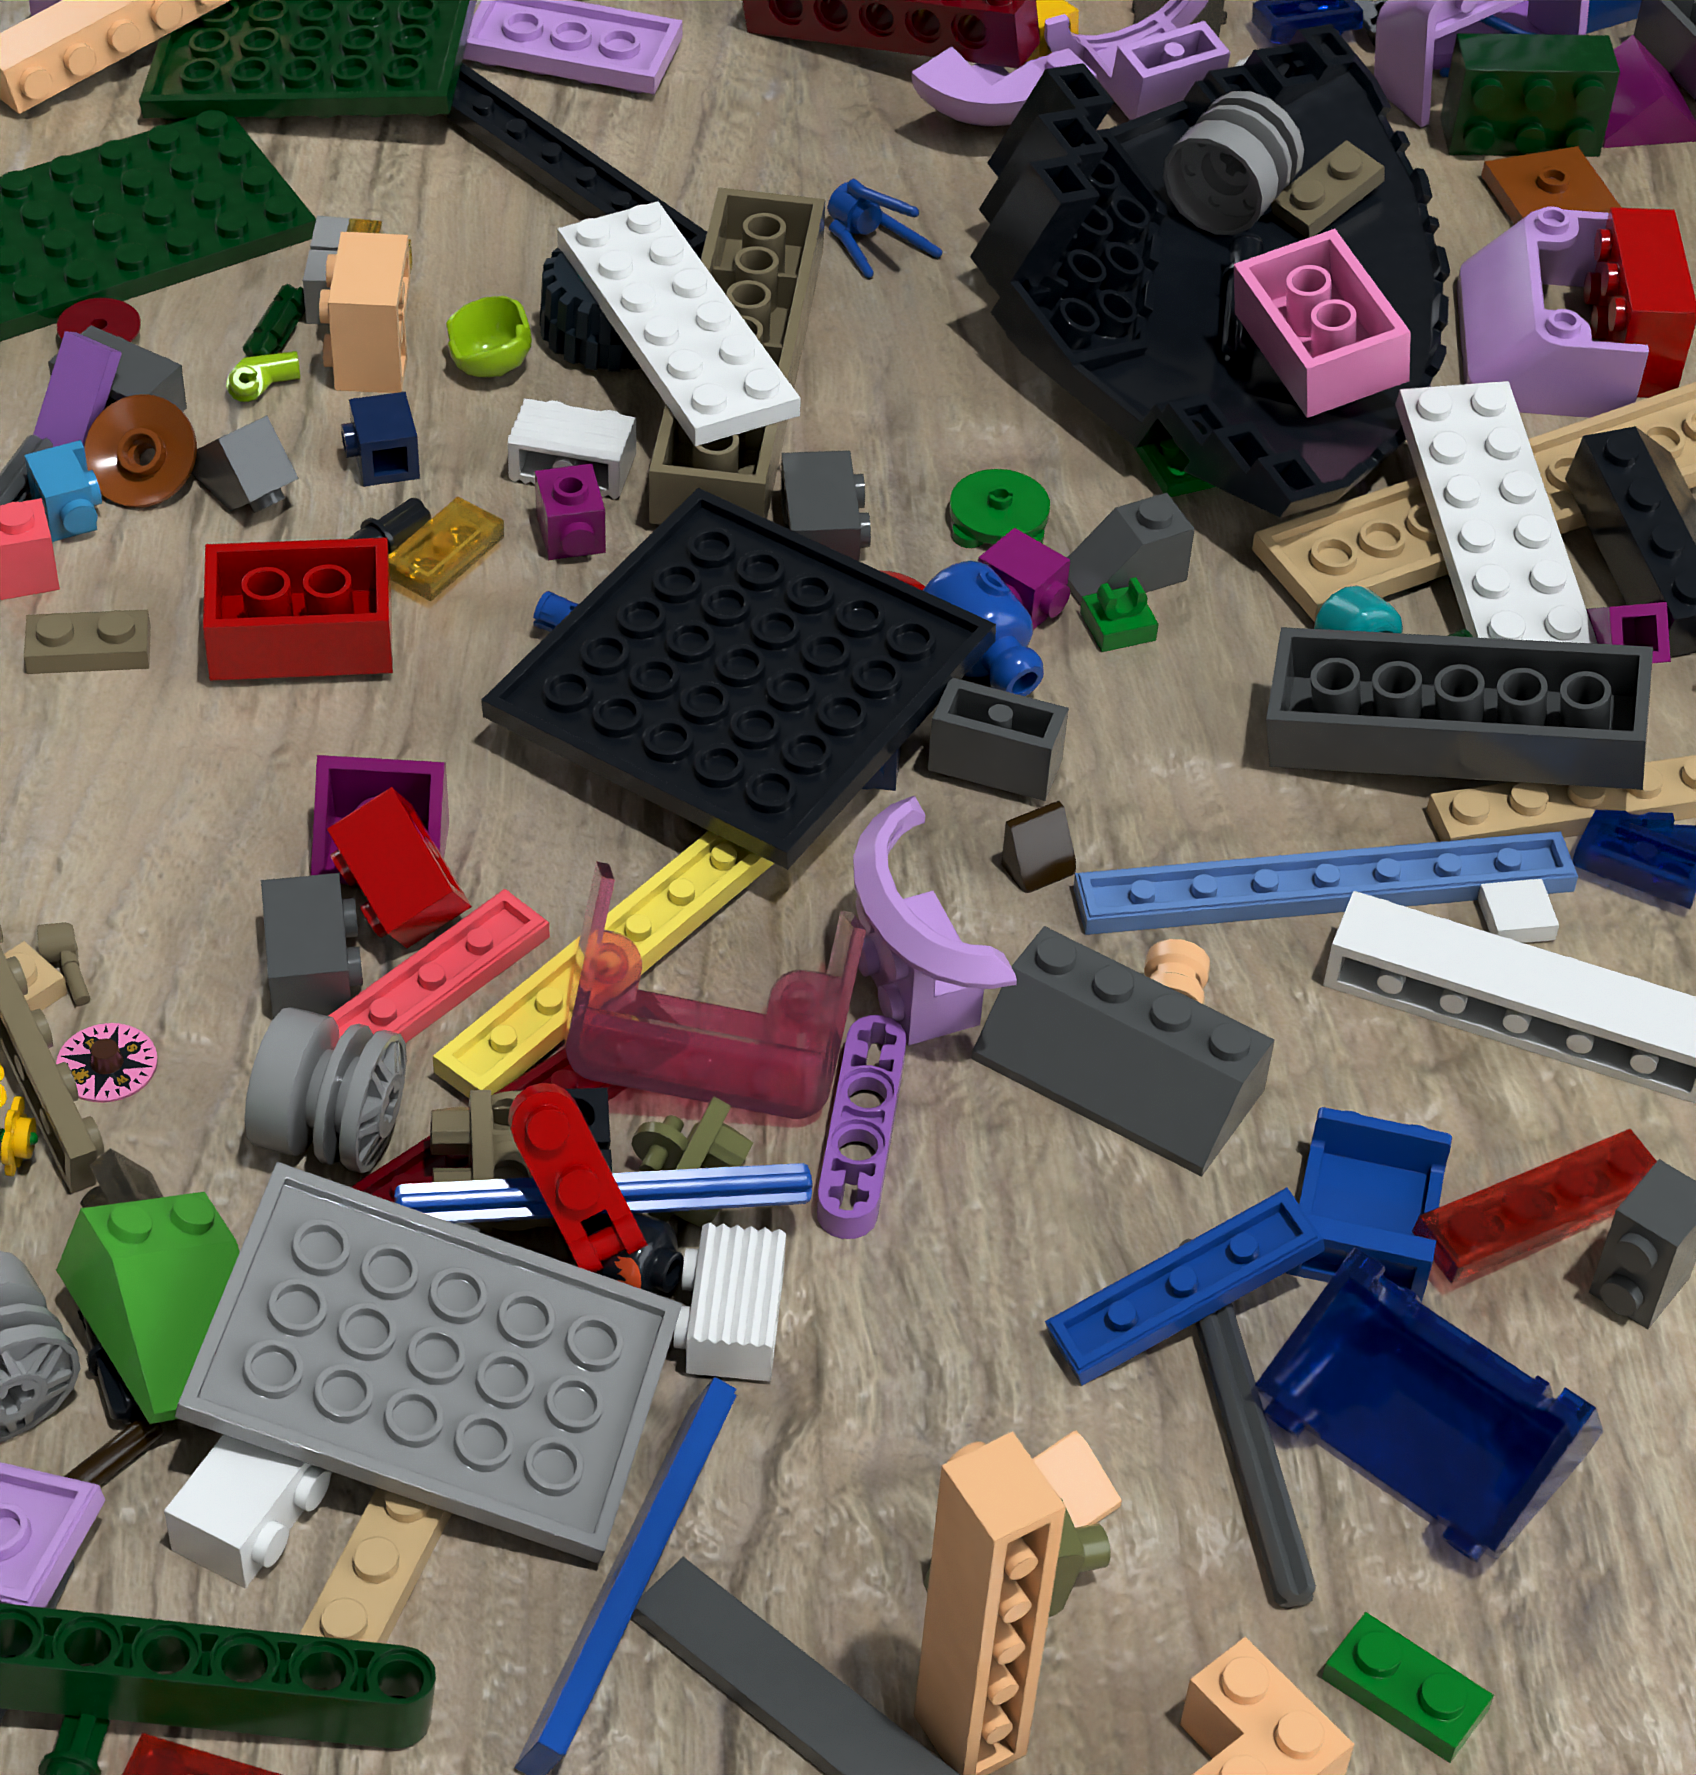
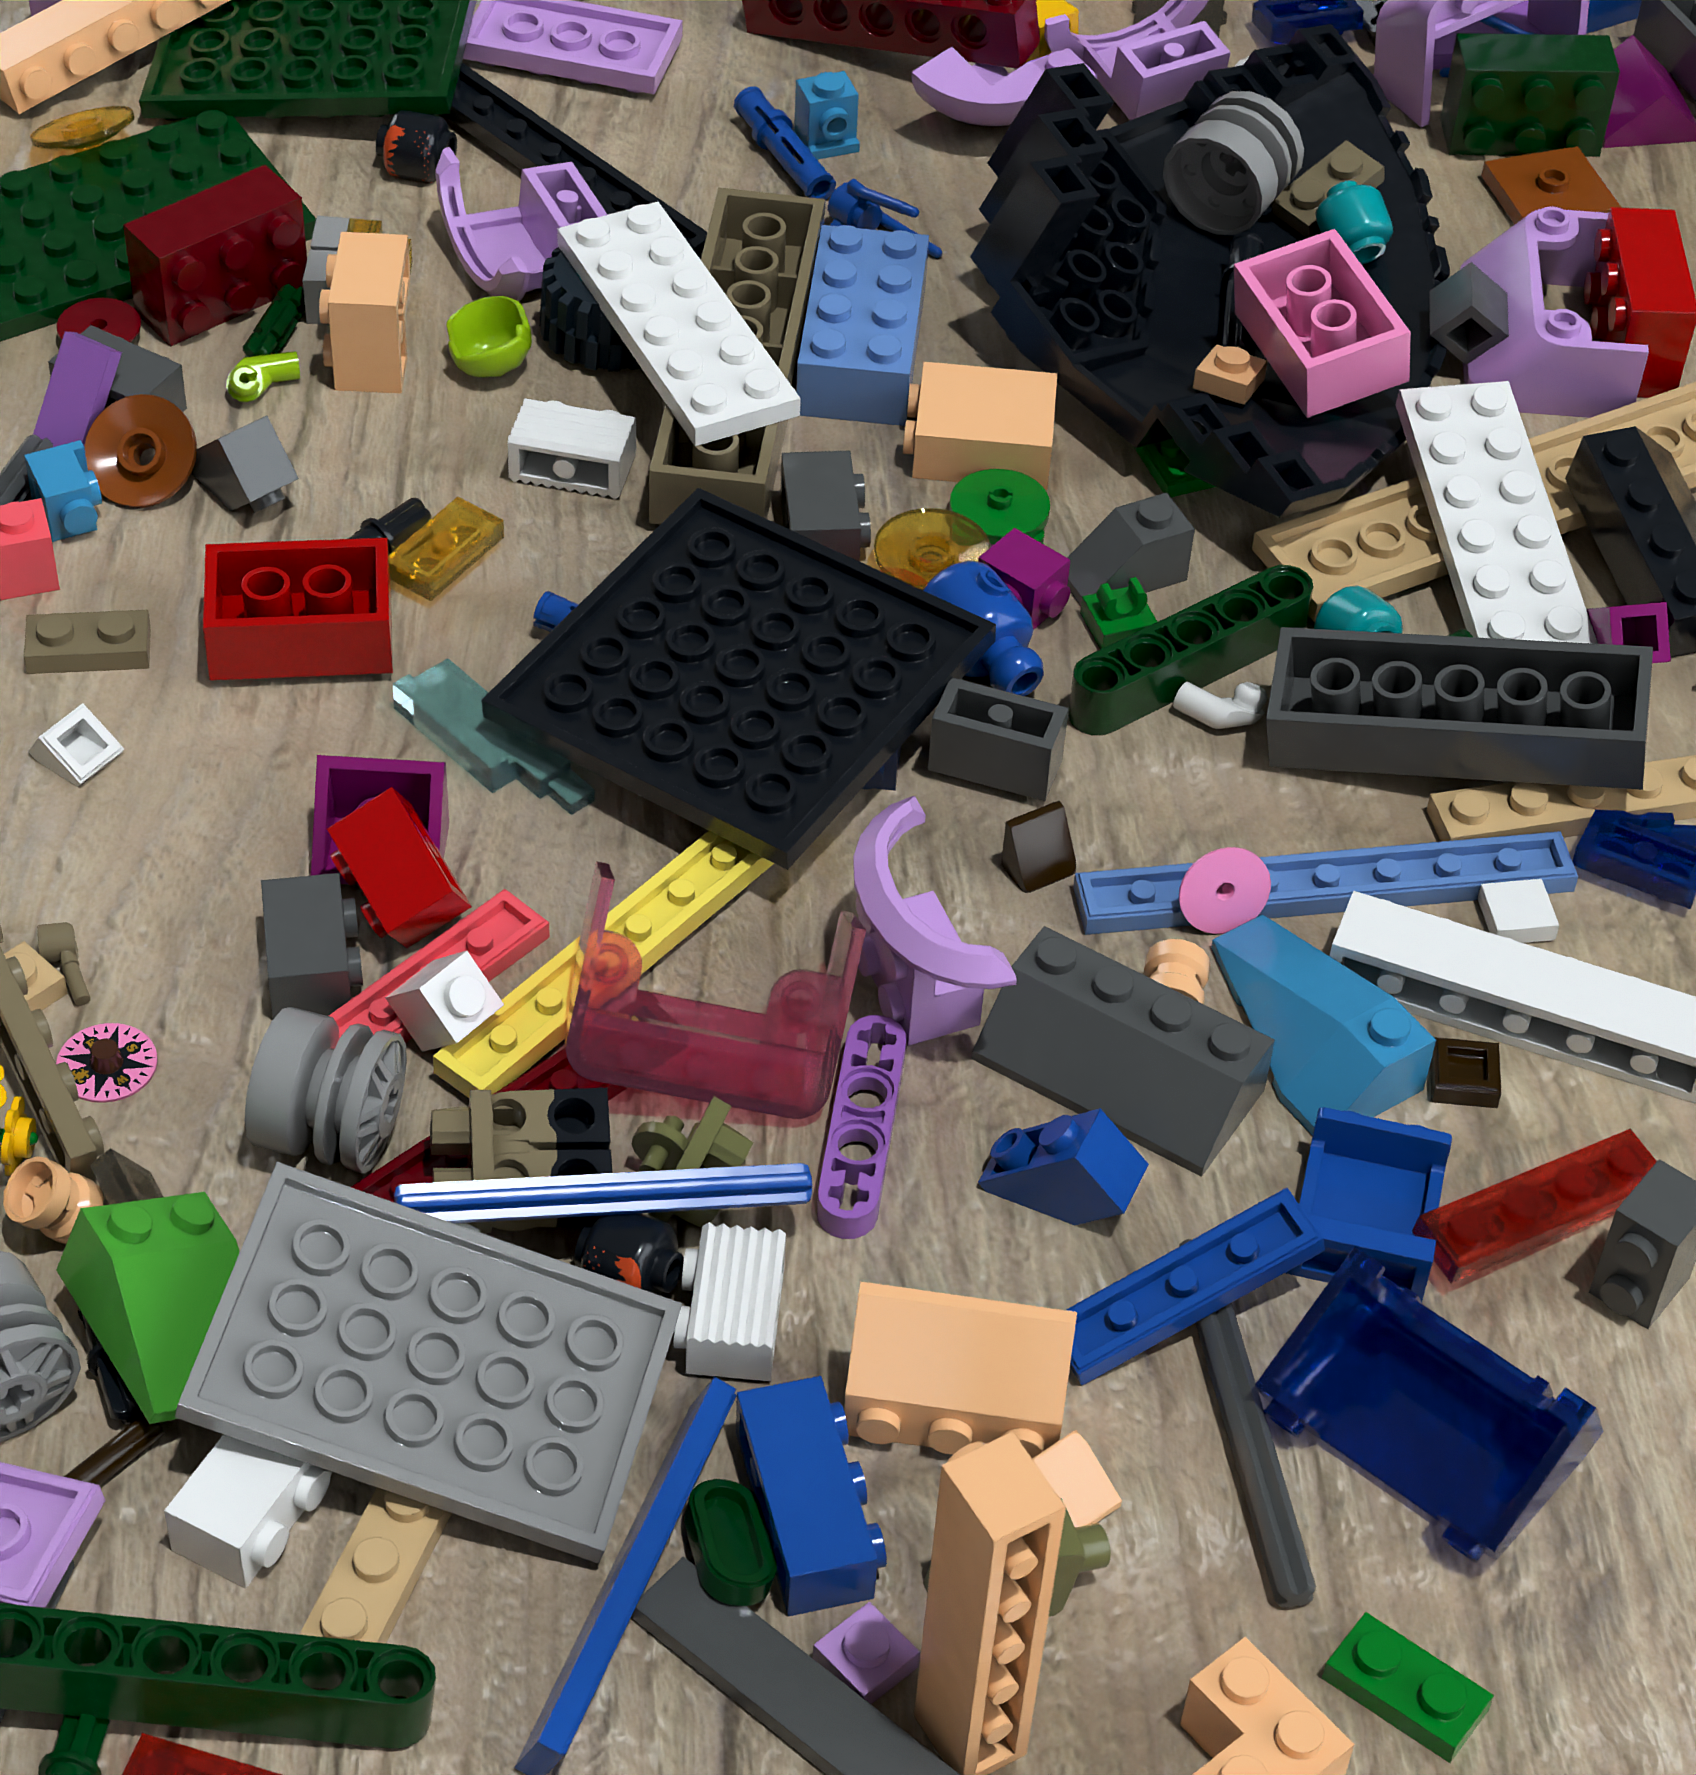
(48, 1197): none -> light nougat wheel
(76, 746): none -> white slope
(82, 129): none -> clear yellow dish
(216, 254): none -> dark red brick
(382, 439): dark blue brick -> none
(414, 145): none -> black head
(444, 1001): none -> white brick
(449, 712): none -> clear light blue piece
(510, 245): none -> lavender piece
(570, 511): magenta brick -> none
(572, 1174): red plate -> none
(730, 1542): none -> dark green tile
(759, 114): none -> blue pin
(809, 1495): none -> blue brick
(827, 114): none -> dark azure brick
(862, 324): none -> medium blue brick
(867, 1653): none -> lavender plate
(926, 541): none -> clear yellow dish
(956, 1370): none -> light nougat slope
(980, 421): none -> light nougat brick
(1066, 1168): none -> blue slope
(1189, 646): none -> dark green beam
(1218, 712): none -> white arm
(1224, 890): none -> bright pink piece
(1230, 373): none -> light nougat plate
(1333, 1031): none -> dark azure wedge
(1358, 217): none -> teal head
(1466, 1073): none -> dark brown tile
(1468, 313): none -> dark grey brick

